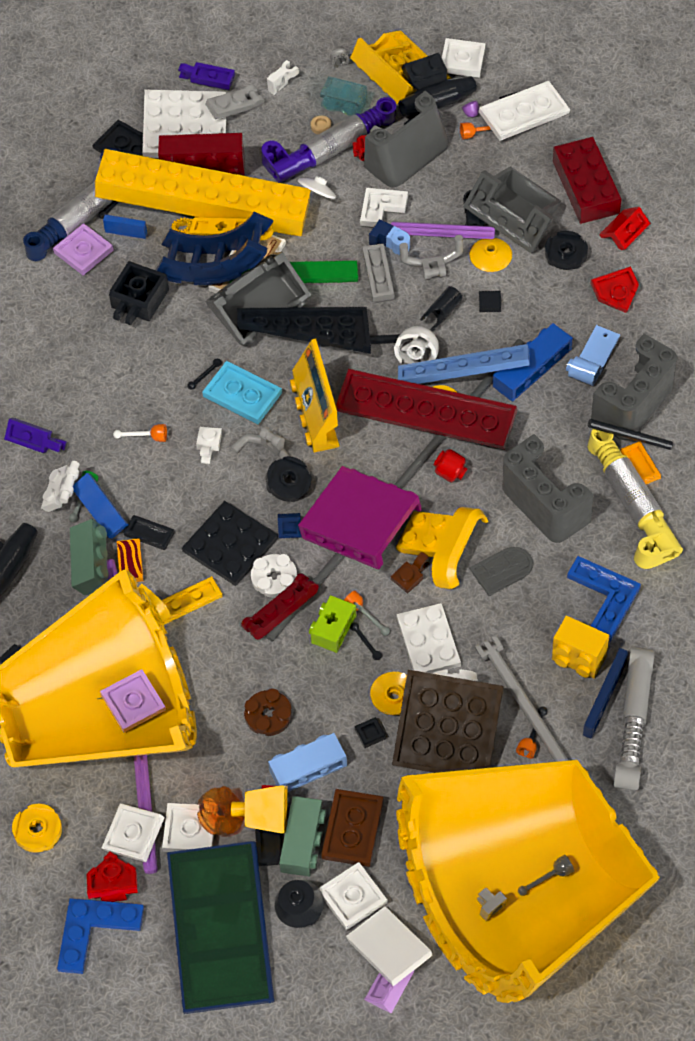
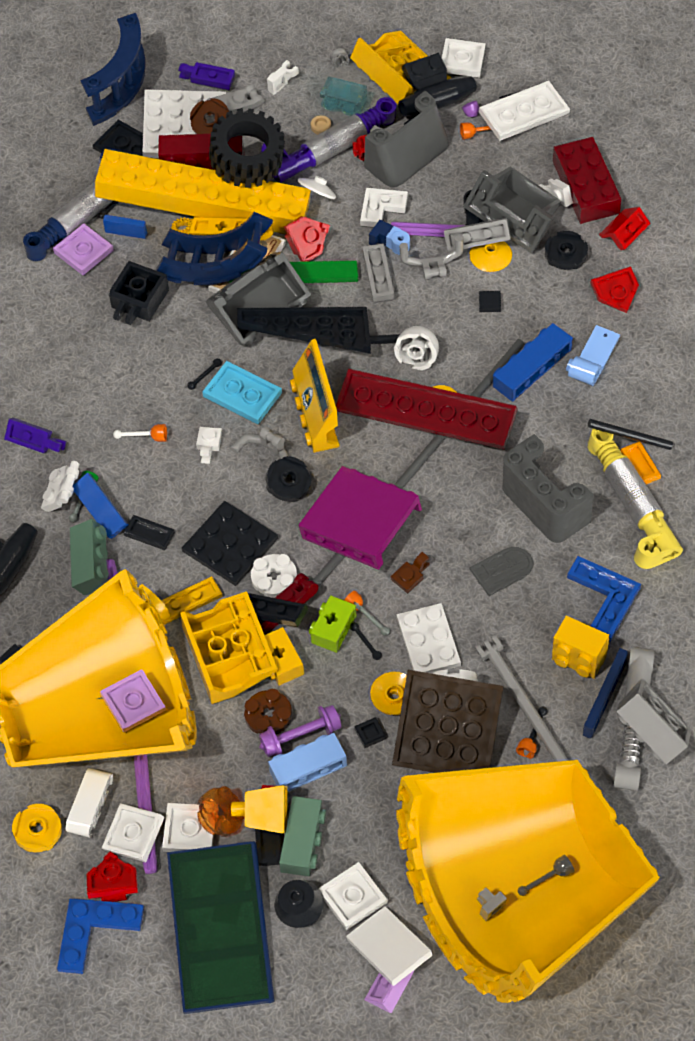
(88, 801): none -> white beam
(127, 63): none -> dark blue fence
(130, 557): tile -> none
(202, 111): none -> reddish brown plate
(228, 647): none -> yellow piece
(240, 167): none -> black tyre
(278, 610): none -> black tile
(288, 525): dark blue tile -> none
(289, 662): none -> yellow brick
(306, 237): none -> plate
(328, 719): none -> medium lavender piece
(352, 827): reddish brown plate -> none
(440, 538): yellow piece -> none
(443, 305): black piece -> none
(450, 465): red head -> none
(465, 365): medium blue plate -> none
(479, 233): none -> light grey plate
(559, 190): none -> white plate
(644, 394): dark grey windscreen -> none
(654, 722): none -> light grey slope

